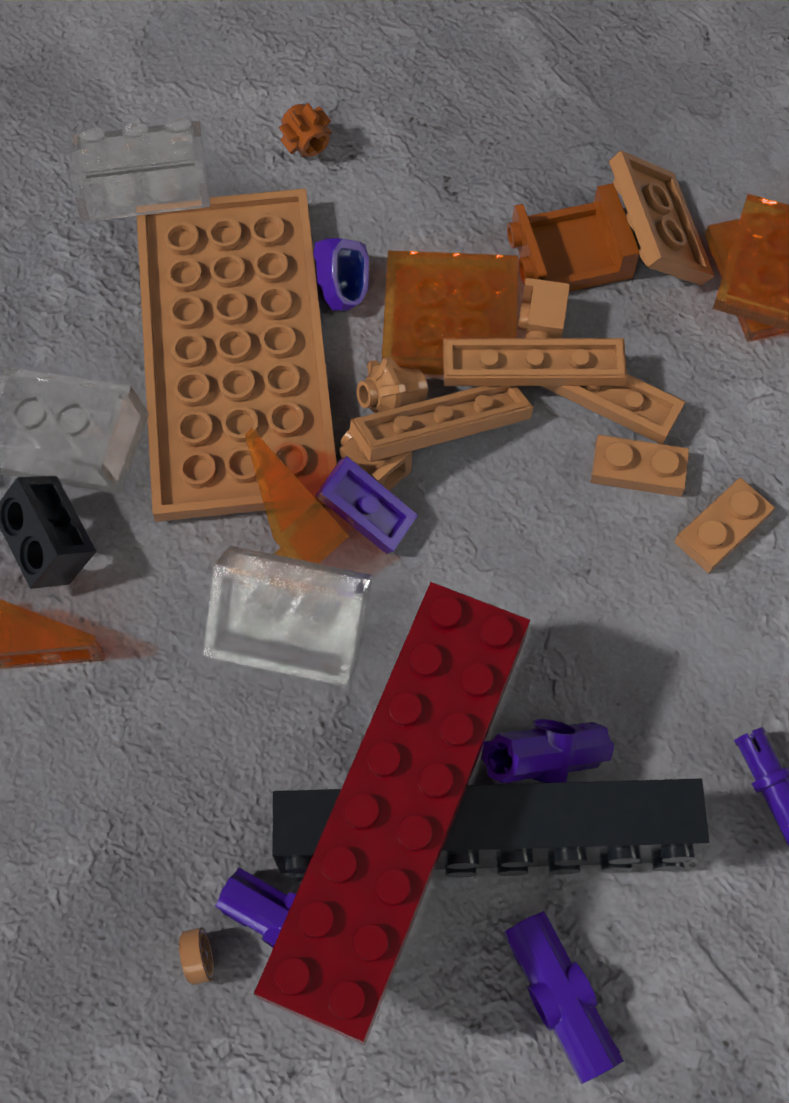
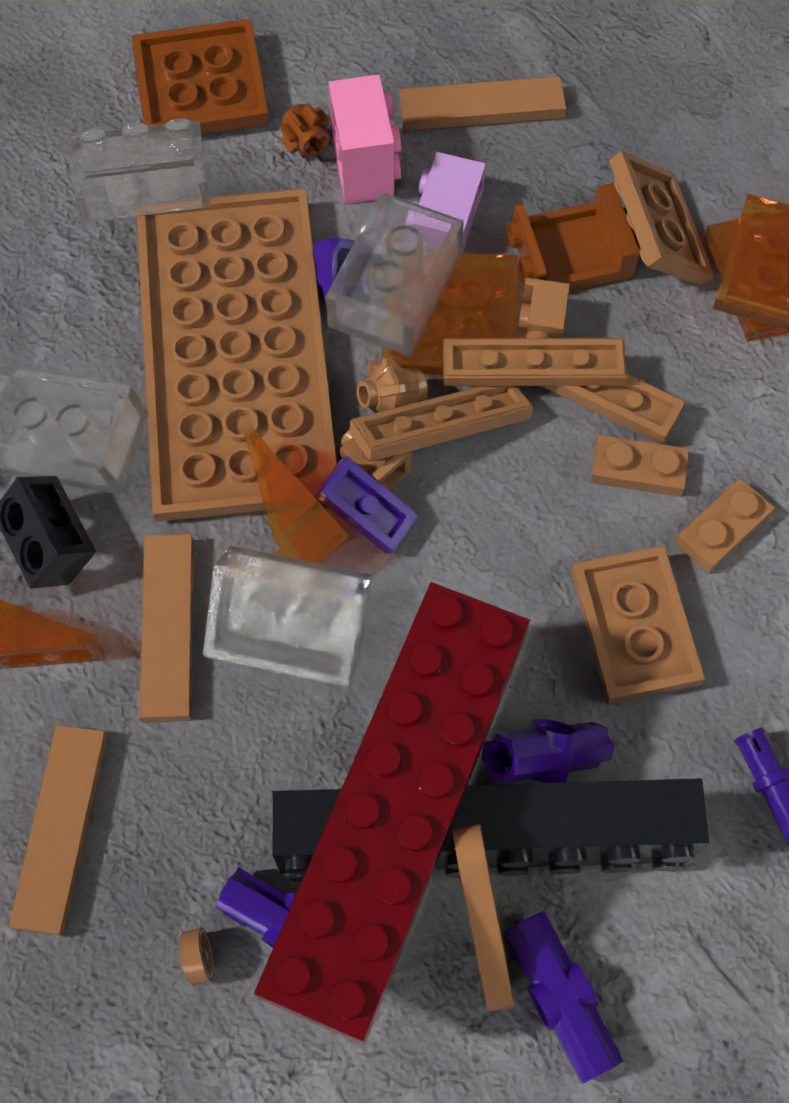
(58, 831): none -> medium nougat tile
(167, 628): none -> medium nougat tile
(202, 76): none -> dark orange plate
(364, 138): none -> bright pink brick
(394, 273): none -> clear brick
(453, 188): none -> lavender brick
(482, 103): none -> medium nougat tile
(483, 917): none -> medium nougat beam
(636, 625): none -> medium nougat plate

